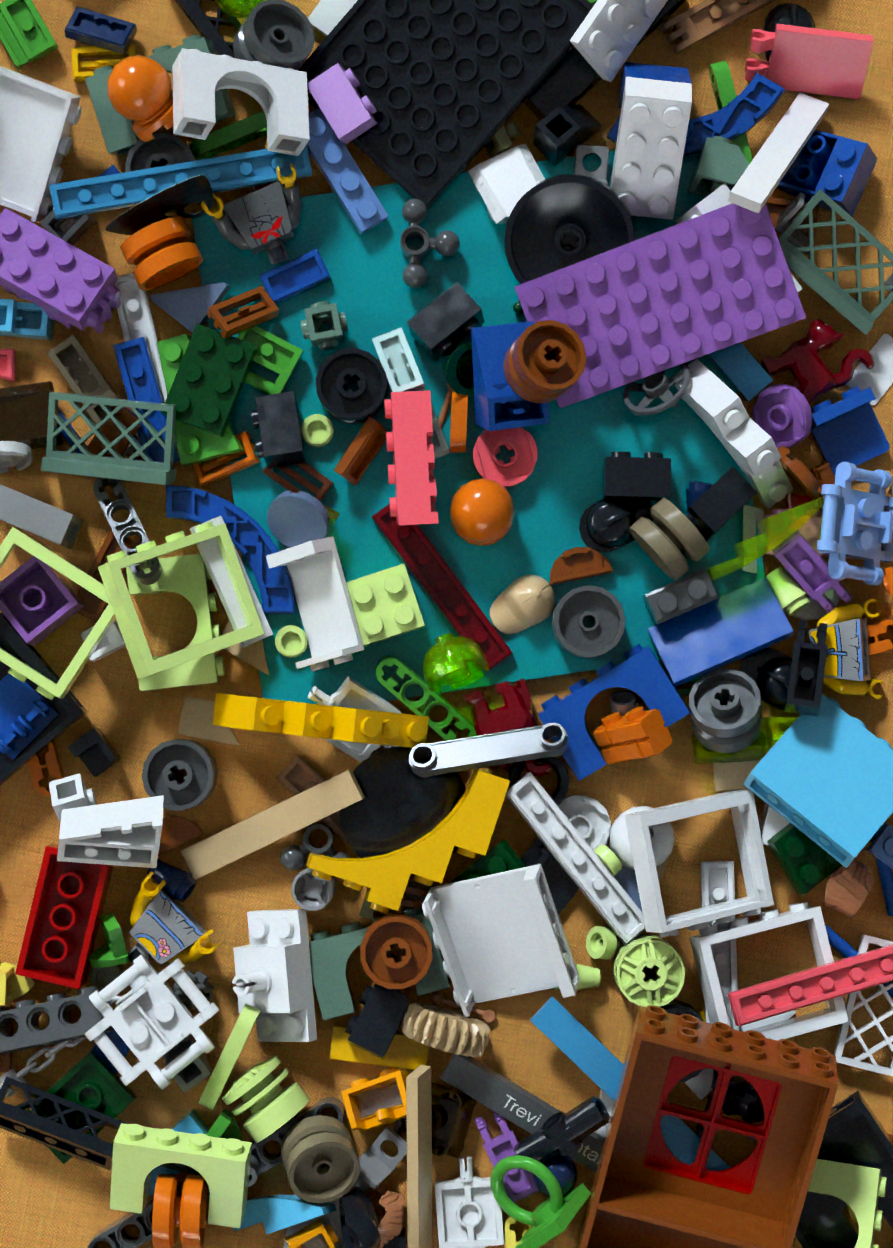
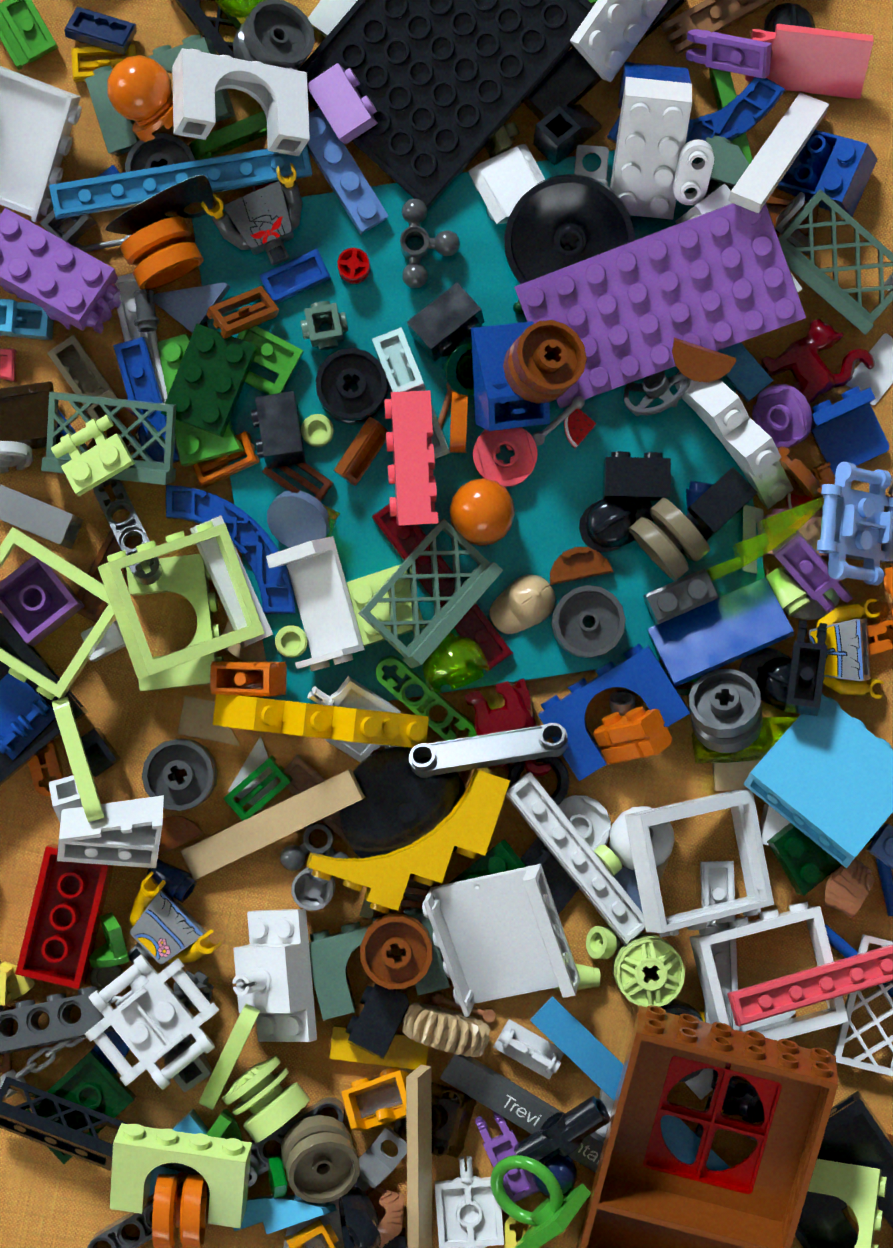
(78, 759): none -> yellowish green beam
(96, 464): none -> yellowish green plate
(102, 245): none -> light grey hinge
(145, 311): none -> dark grey pin
(248, 678): none -> orange brick
(255, 759): none -> white sticker
(277, 771): none -> green tile
(277, 1177): none -> green tile
(354, 259): none -> red wheel
(450, 613): none -> sand green fence
(529, 1049): none -> white hinge
(577, 403): none -> light grey hinge
(577, 427): none -> red tile
(691, 174): none -> white plate
(700, 362): none -> dark orange tile
(731, 53): none -> medium lavender hinge

